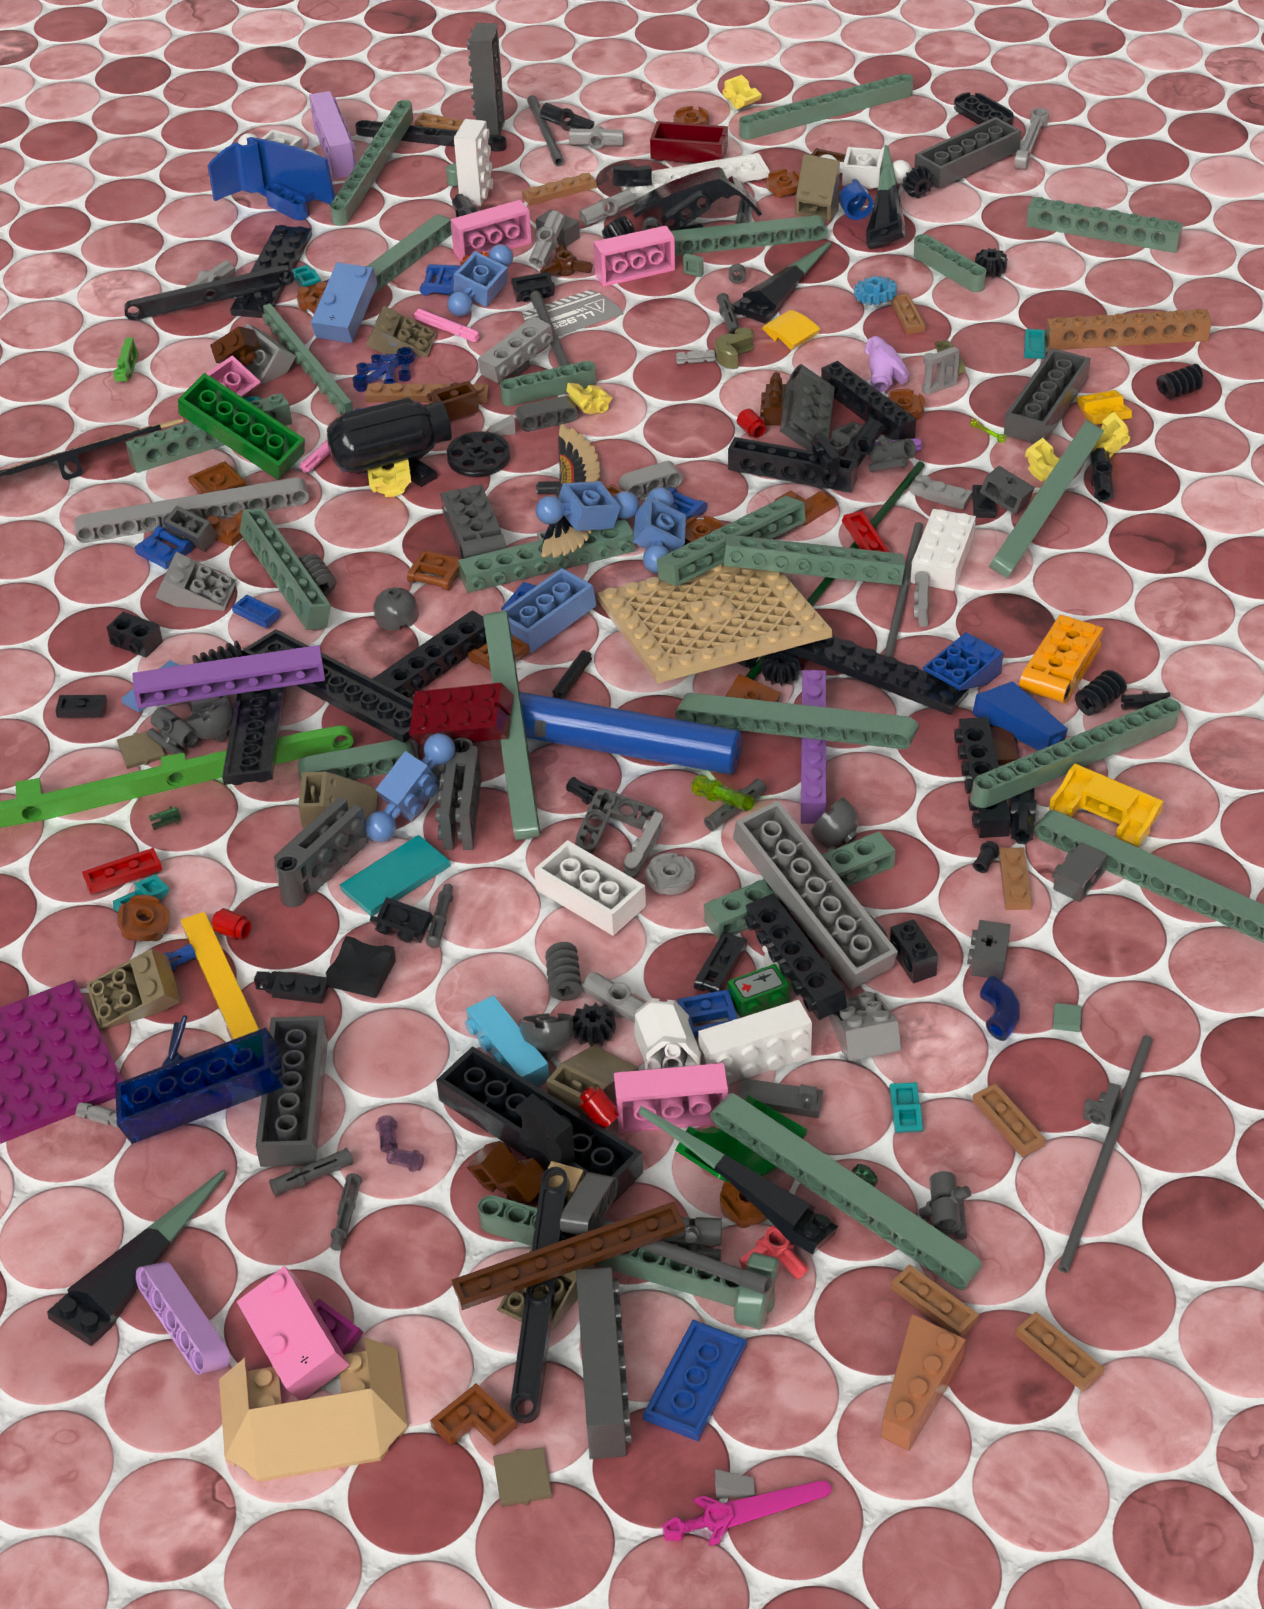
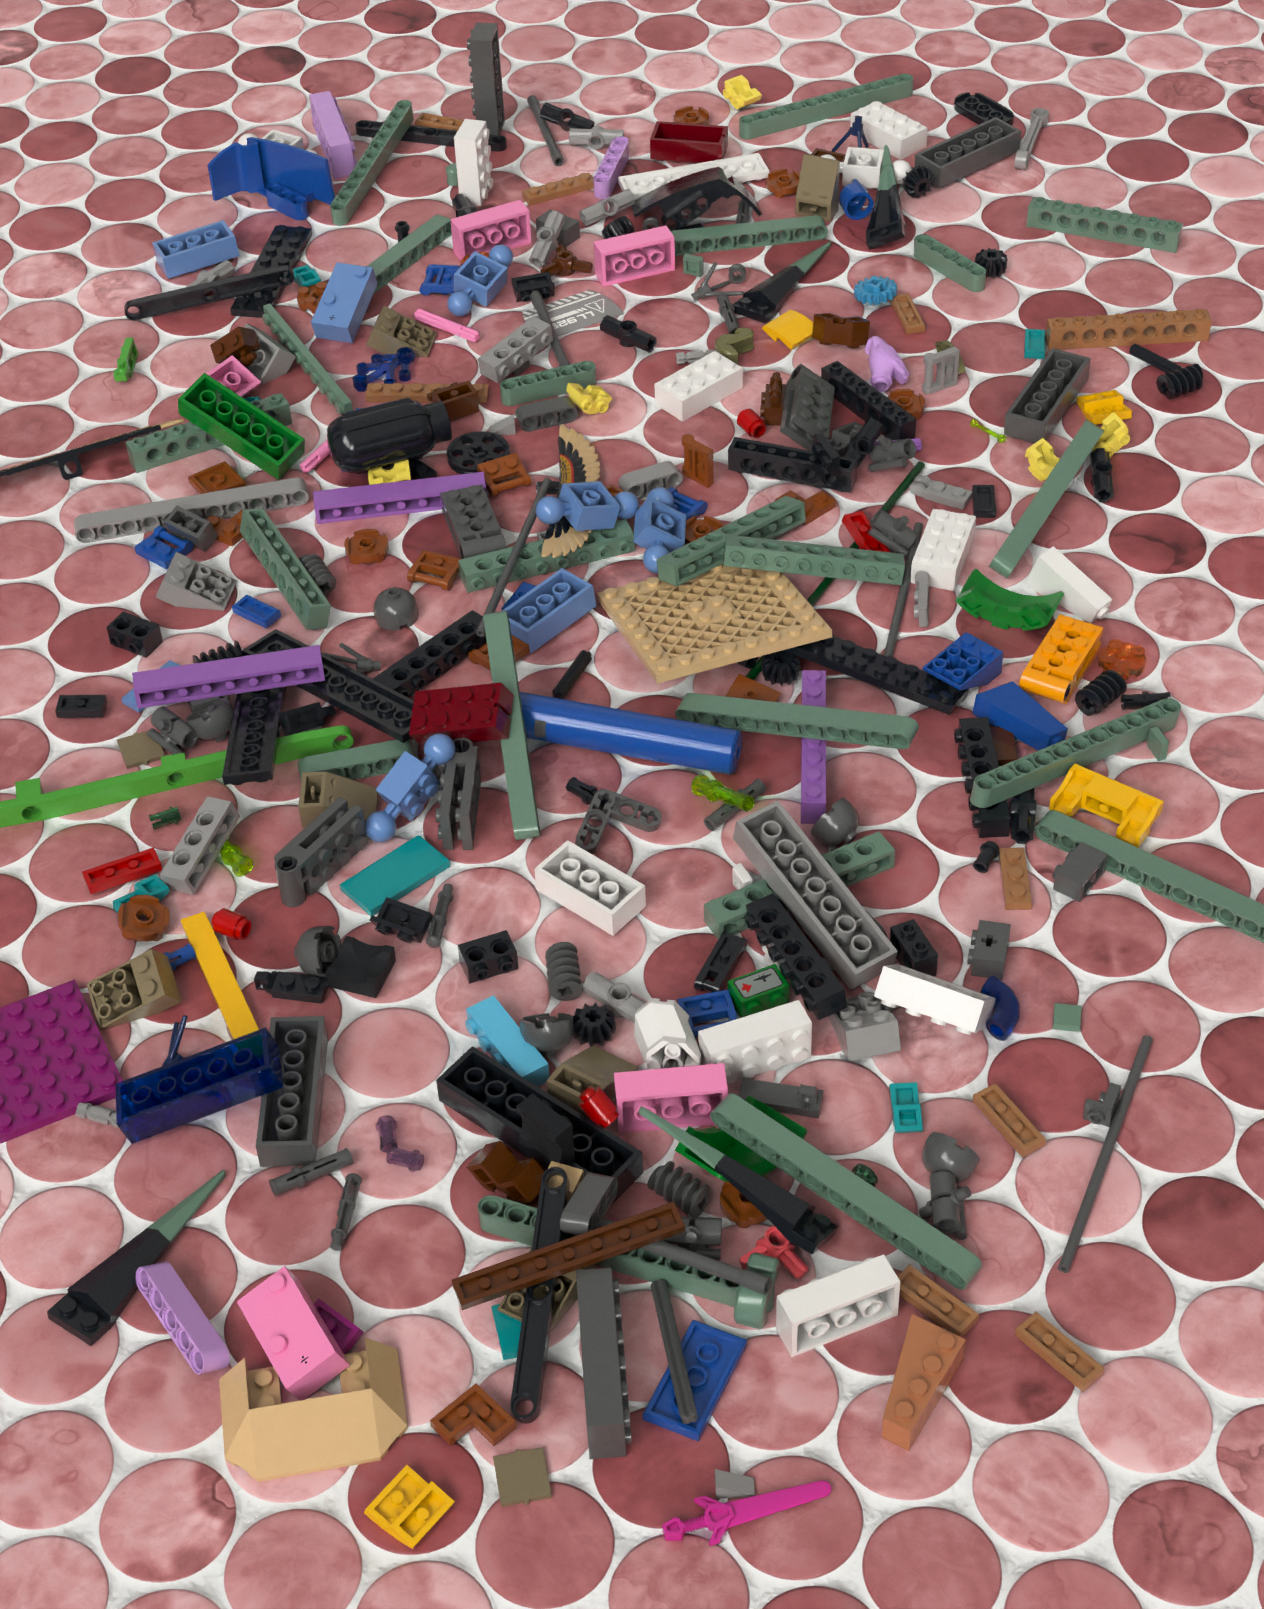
(195, 249): none -> medium blue brick
(200, 845): none -> light grey brick
(233, 856): none -> clear neon green pin
(304, 718): none -> black hinge
(317, 950): none -> dark grey cylinder
(362, 663): none -> dark grey plant
(375, 552): none -> dark orange plate
(388, 498): none -> medium lavender brick
(402, 230): none -> black pin
(409, 1507): none -> yellow slope
(488, 956): none -> black brick
(501, 585): none -> dark grey piece
(502, 469): none -> dark orange plate
(508, 1333): none -> teal tile
(611, 167): none -> lavender beam
(628, 333): none -> black piece
(632, 177): black slope -> none
(643, 847): light grey hinge -> none
(670, 873): light grey plate -> none
(674, 1352): none -> dark grey axle
(679, 1189): none -> dark grey piece
(697, 461): none -> dark orange plate
(698, 386): none -> white brick
(706, 291): none -> dark grey plant
(740, 877): none -> white tile
(837, 1305): none -> white brick
(840, 330): none -> reddish brown brick
(855, 130): none -> dark blue plant
(890, 128): none -> white brick
(892, 532): none -> dark grey pin
(935, 998): none -> white brick
(943, 1154): none -> dark grey cylinder
(1004, 607): none -> green panel
(1007, 489): dark grey brick -> none
(1081, 595): none -> white slope
(1133, 658): none -> clear orange plate
(1153, 359): none -> black axle
(1157, 743): none -> sand green tile

